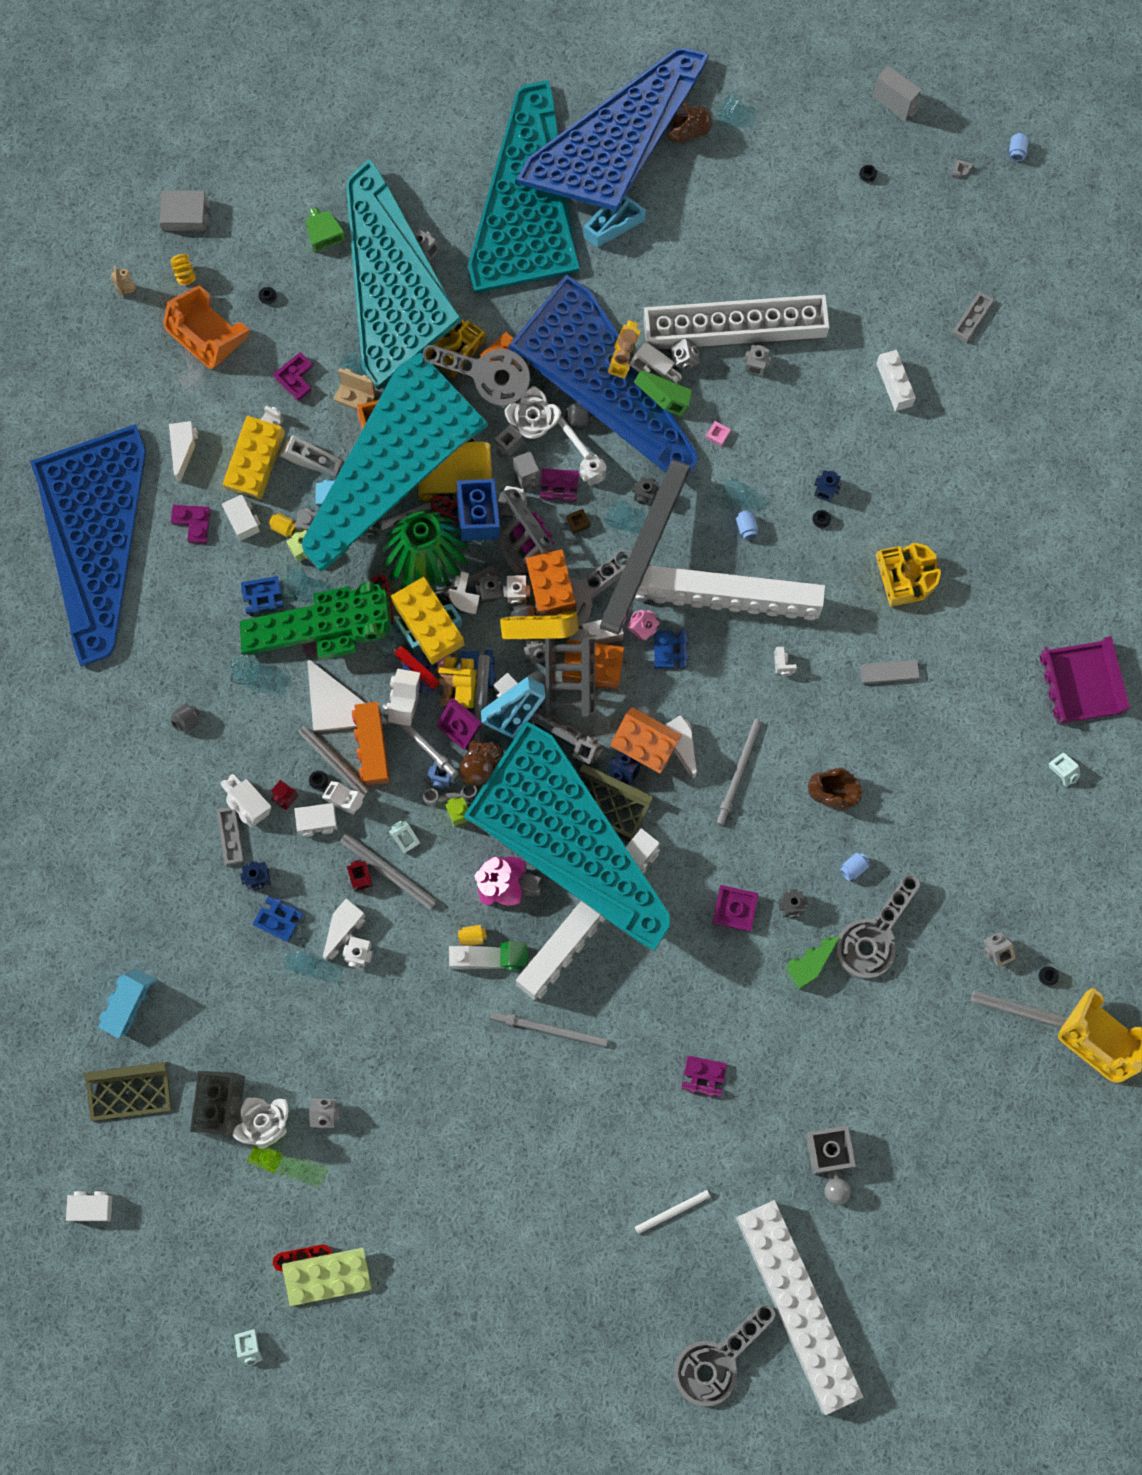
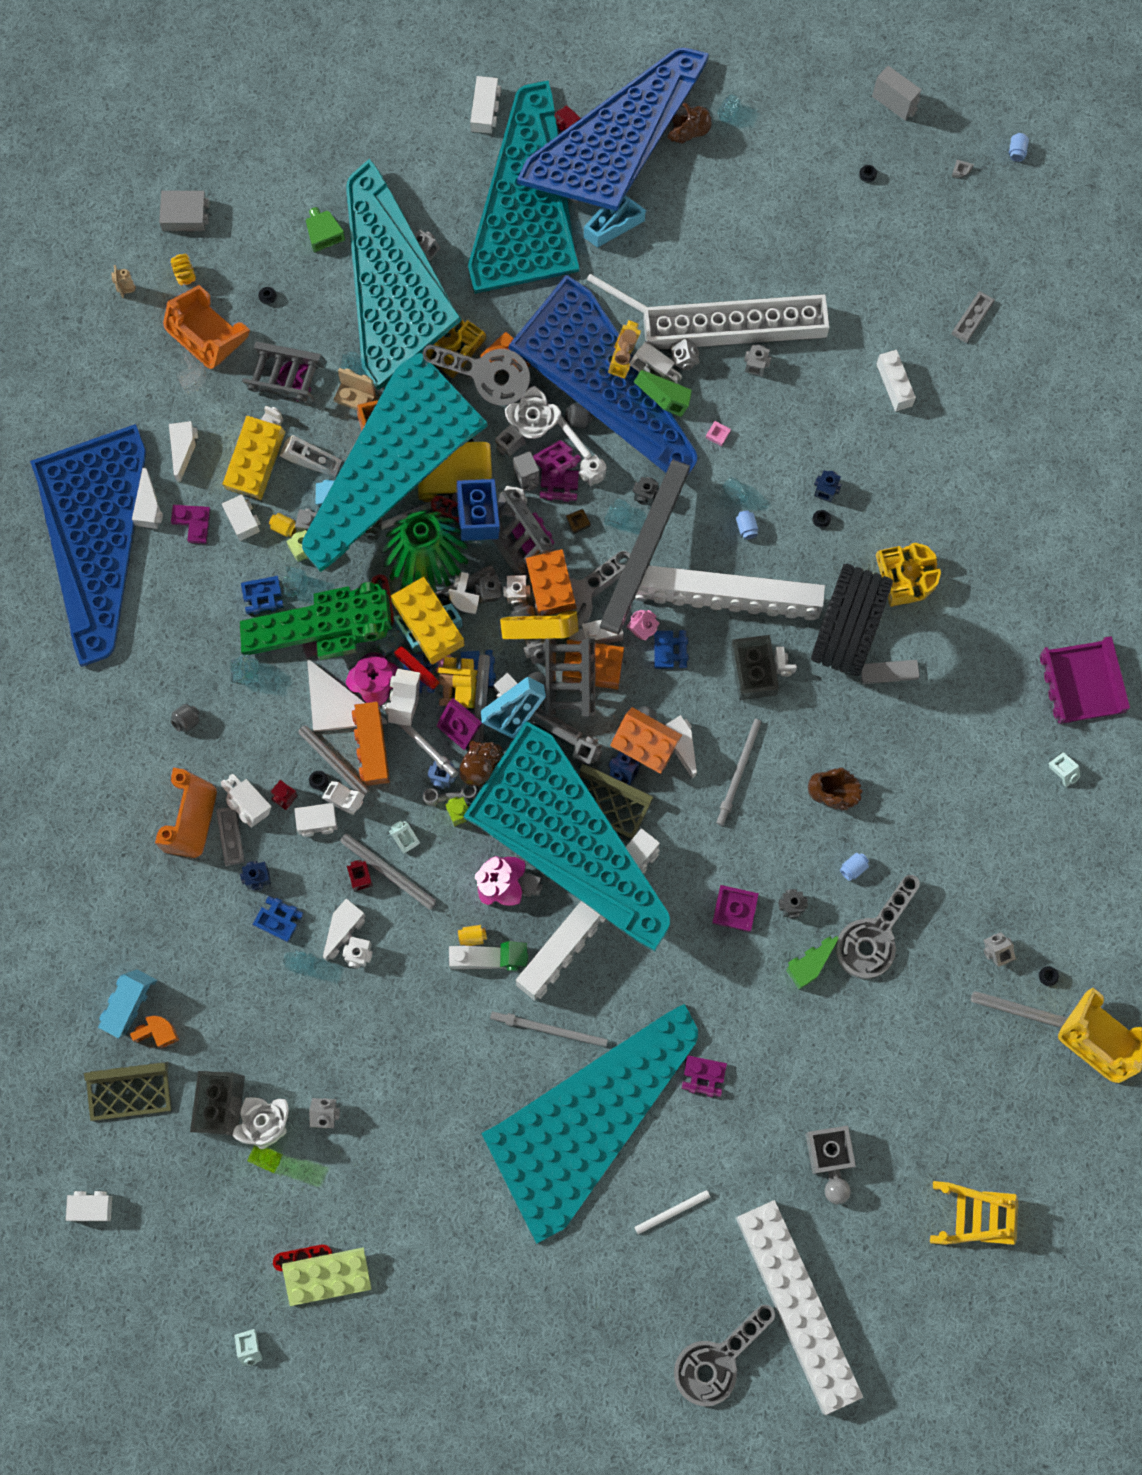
(146, 507): none -> white slope
(158, 1028): none -> orange brick
(193, 818): none -> orange windscreen
(281, 355): none -> dark grey fence
(360, 680): none -> dark pink brick
(485, 104): none -> white brick
(553, 455): none -> magenta plate
(566, 117): none -> dark red brick
(571, 1134): none -> teal wing
(613, 291): none -> white bar
(754, 667): none -> clear smoke brick
(851, 619): none -> black tyre
(994, 1235): none -> yellow hand

